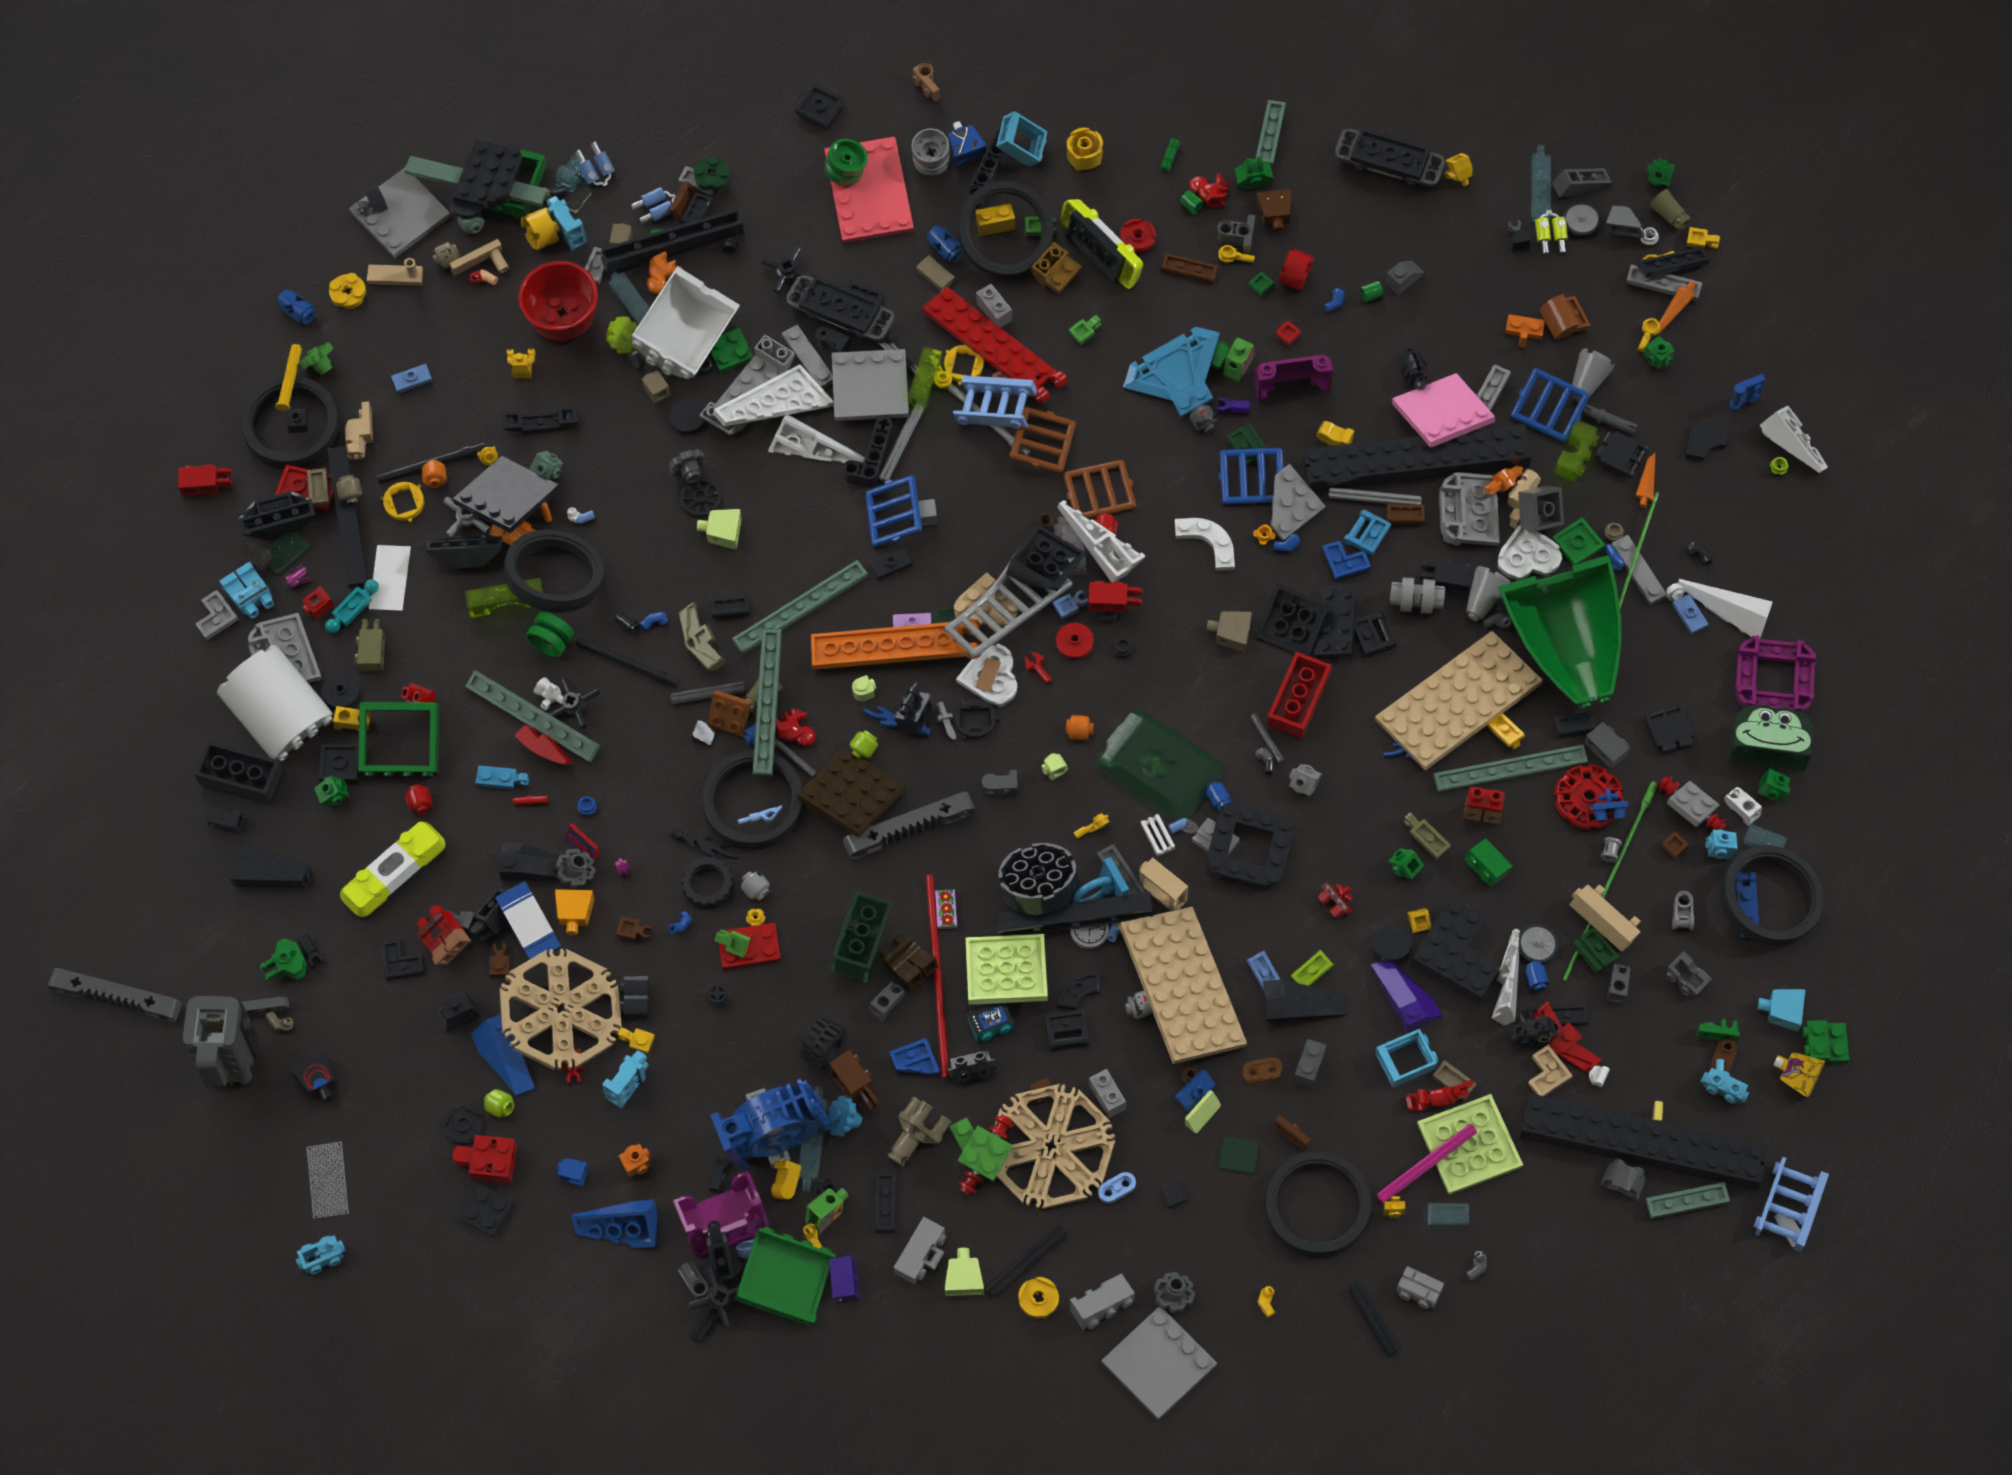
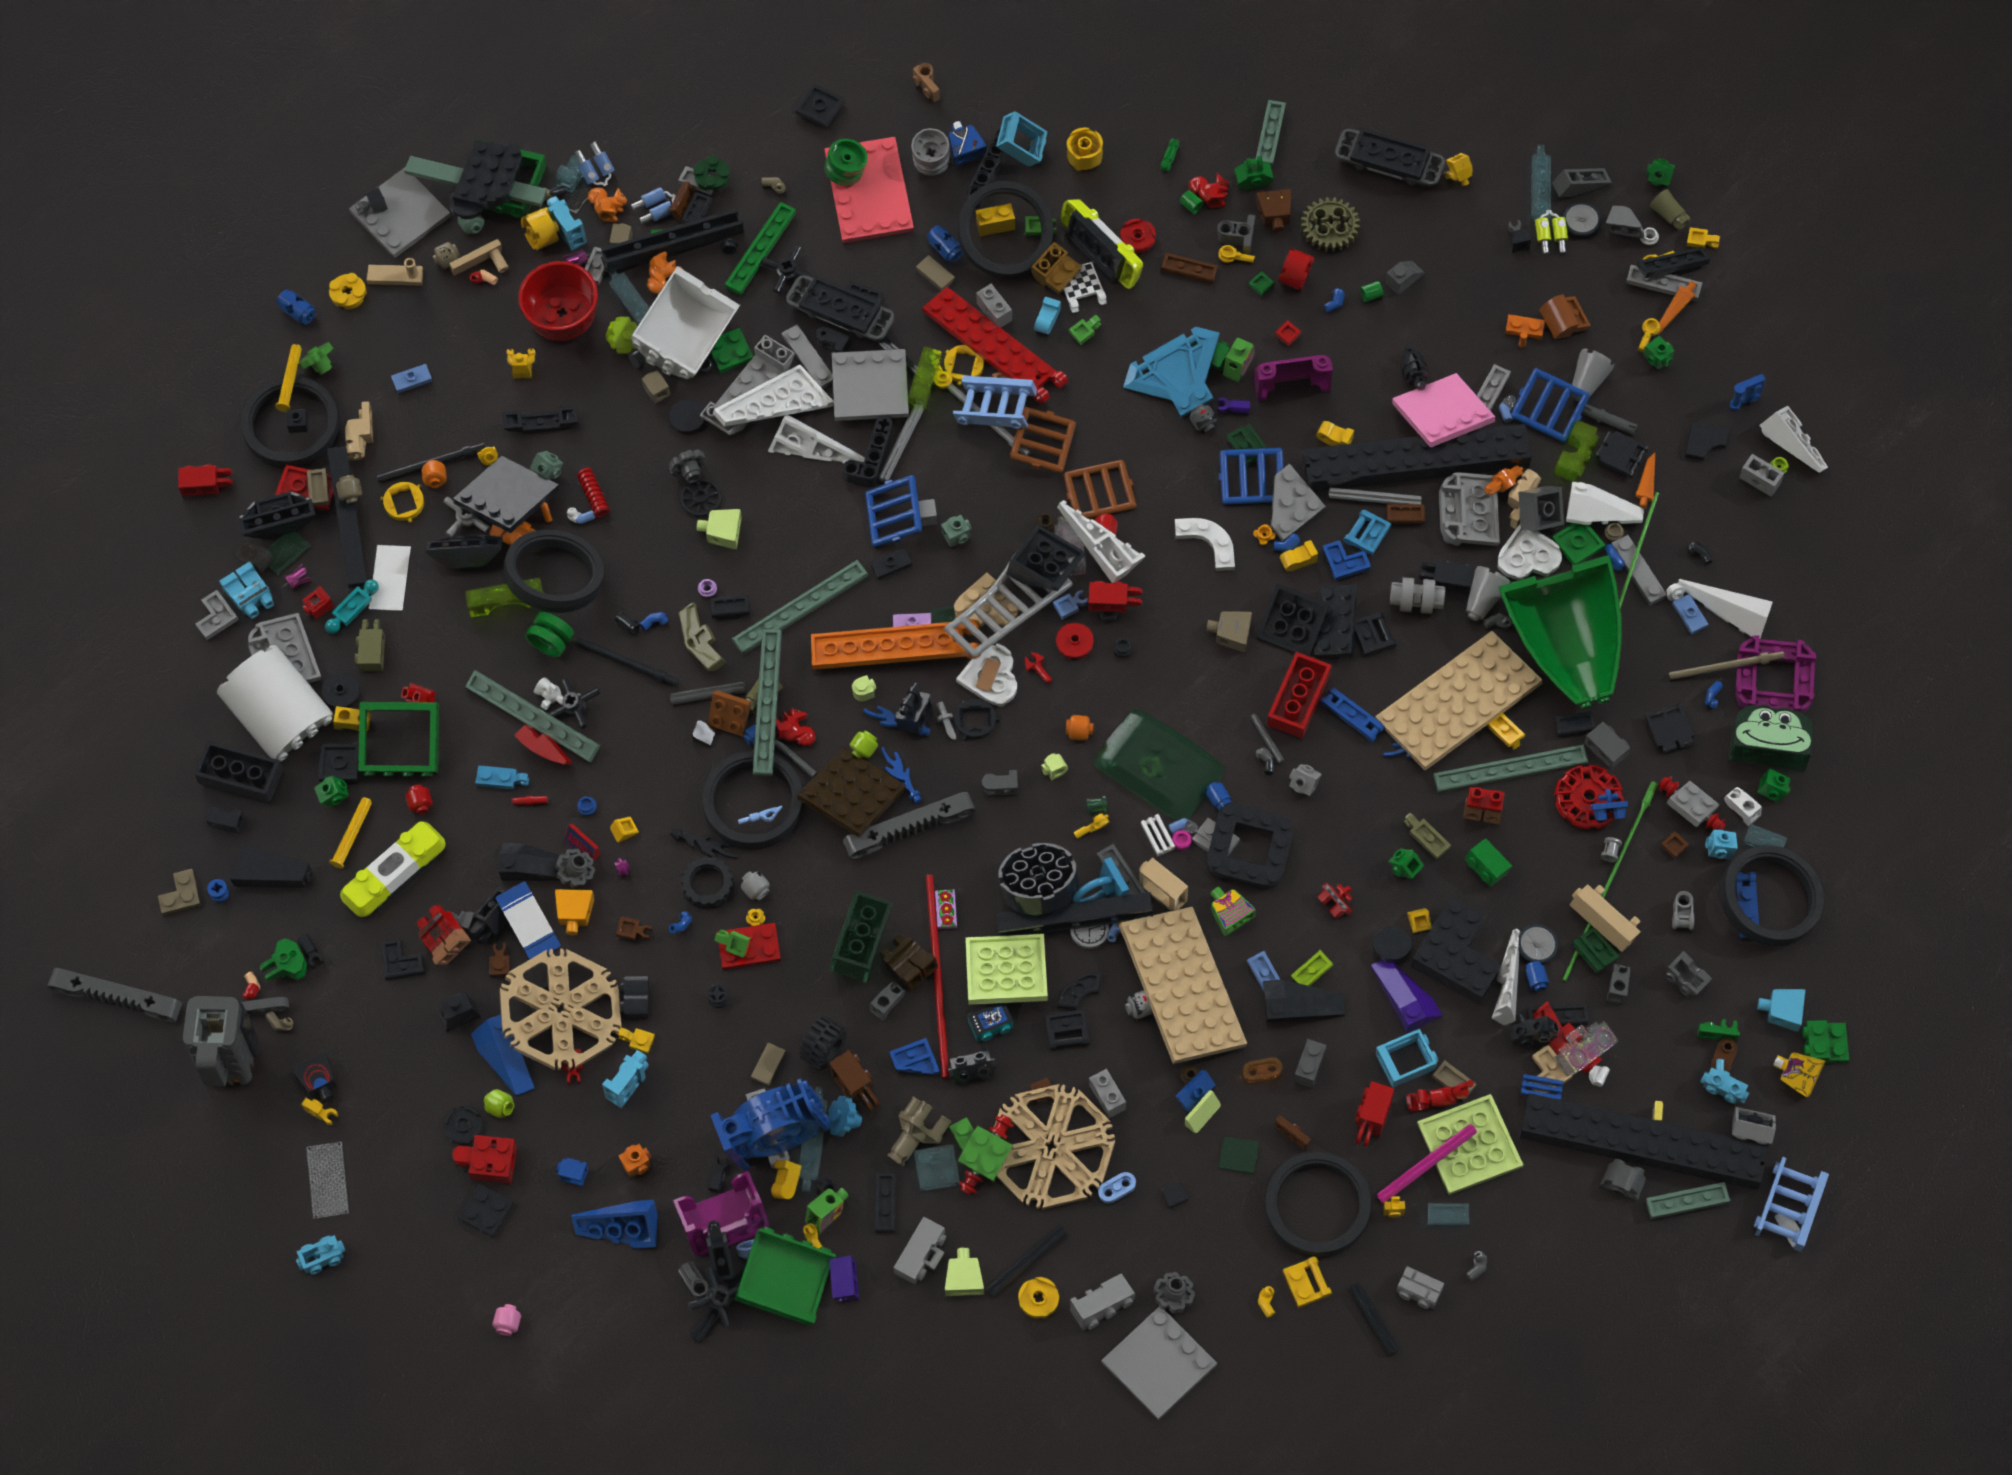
(185, 896): none -> dark tan plate
(220, 894): none -> blue wheel
(252, 988): none -> red arm
(315, 1108): none -> yellow plate
(351, 833): none -> yellow axle
(506, 1320): none -> bright pink head
(580, 257): none -> flat silver piece
(593, 492): none -> red piece
(607, 206): none -> orange animal
(623, 829): none -> yellow slope
(704, 584): none -> lavender plate
(760, 248): none -> green plate
(768, 1064): none -> dark tan tile
(775, 183): none -> dark tan arm
(897, 773): none -> blue piece
(936, 1167): none -> clear light blue plate
(956, 530): none -> sand green brick
(1047, 315): none -> medium azure leg
(1084, 285): none -> flag
(1096, 805): none -> clear green bush
(1182, 840): none -> dark pink tile
(1230, 910): none -> torso
(1299, 557): none -> yellow leg
(1300, 1283): none -> yellow plate
(1330, 224): none -> olive gear
(1352, 714): none -> blue plate
(1373, 1111): none -> red brick
(1505, 407): none -> arm
(1541, 1080): none -> blue tile
(1581, 1053): none -> clear piece
(1593, 504): none -> white wedge
(1711, 693): none -> blue arm
(1753, 1125): none -> light grey piece
(1761, 475): none -> light grey brick
(1763, 658): none -> dark tan bar

